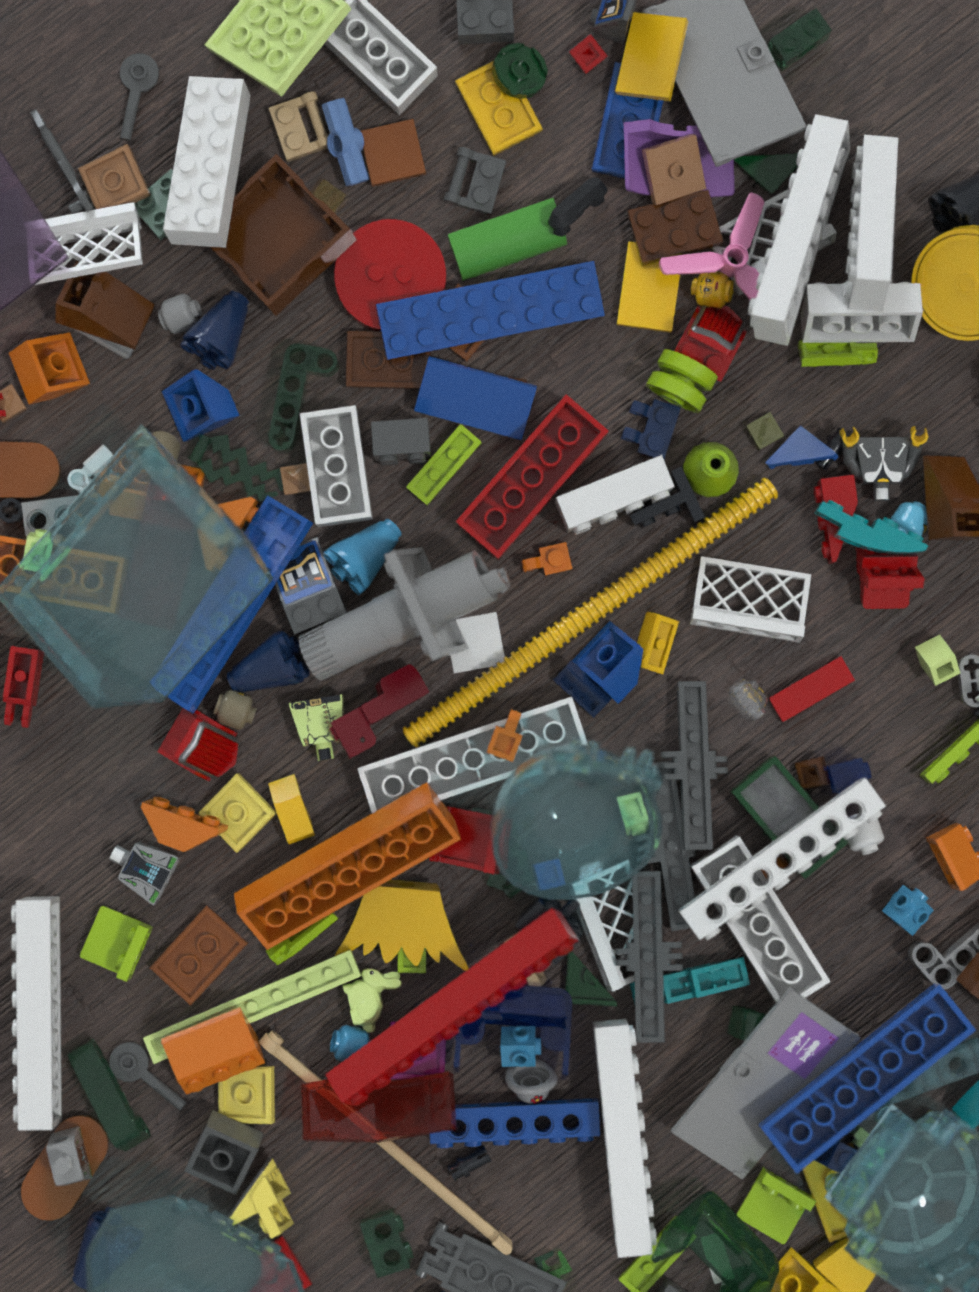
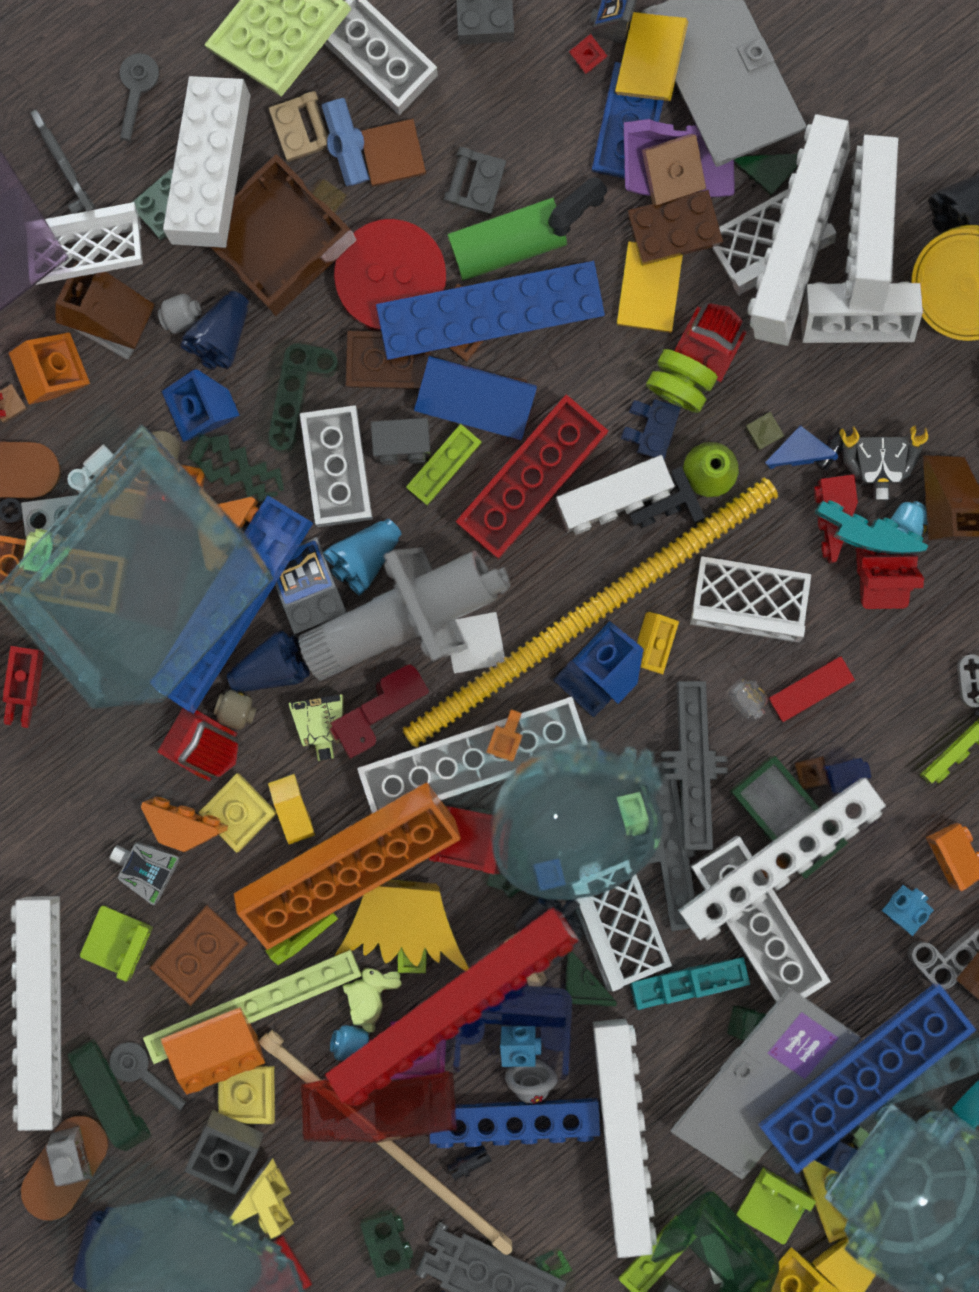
(114, 179): medium nougat plate -> none
(295, 479): medium nougat tile -> none
(499, 117): yellow tile -> none
(519, 70): dark green tile -> none
(552, 560): orange plate -> none
(649, 957): dark grey hinge -> none
(711, 262): bright pink piece -> none
(712, 289): yellow head -> none
(799, 39): clear green brick -> none
(837, 353): lime hinge -> none
(867, 838): white head -> none
(936, 654): yellowish green brick -> none

